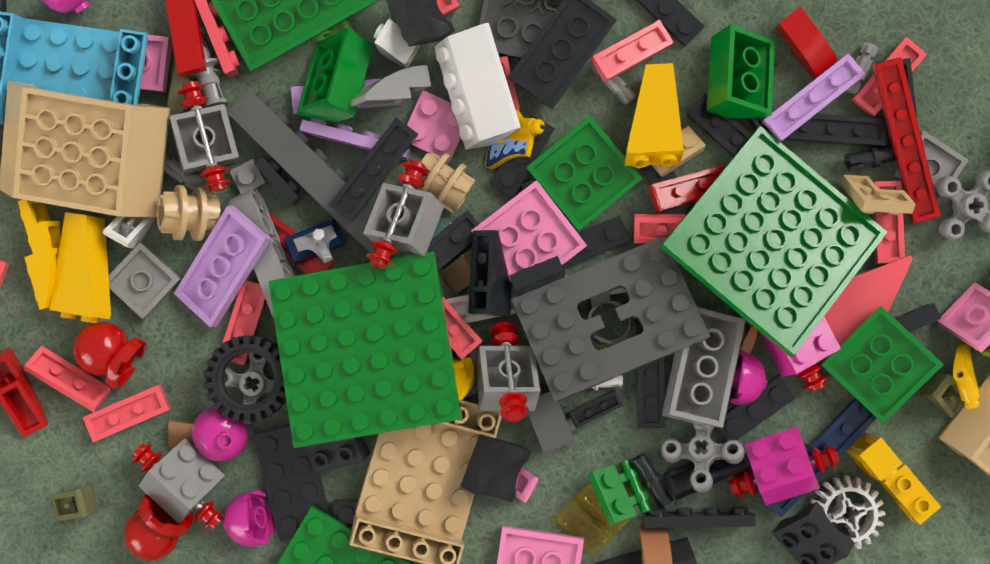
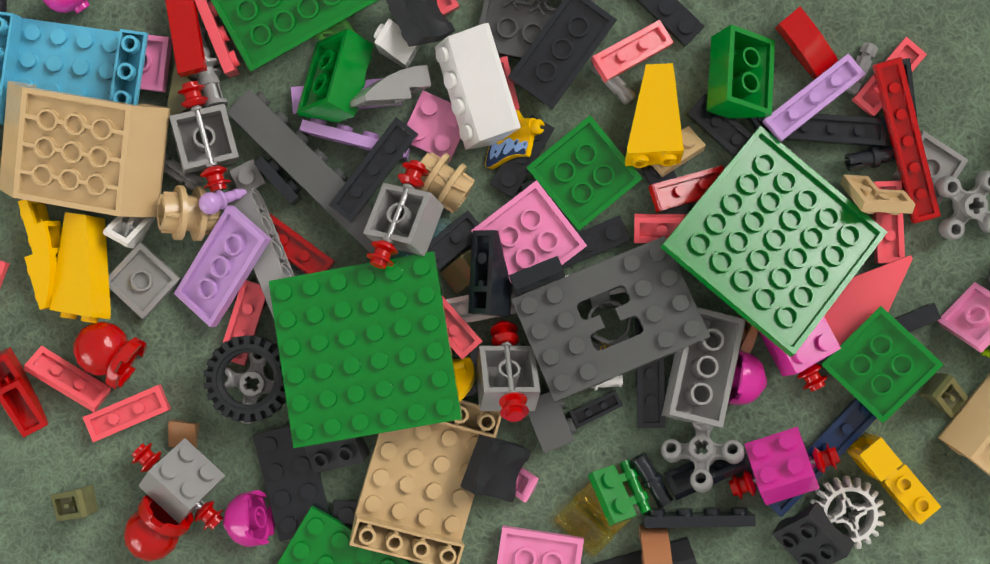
(212, 202): none -> lavender bar
(217, 436): dark pink cylinder -> none
(314, 242): piece -> none
(746, 417): black plate -> none
(965, 377): yellow arm -> none

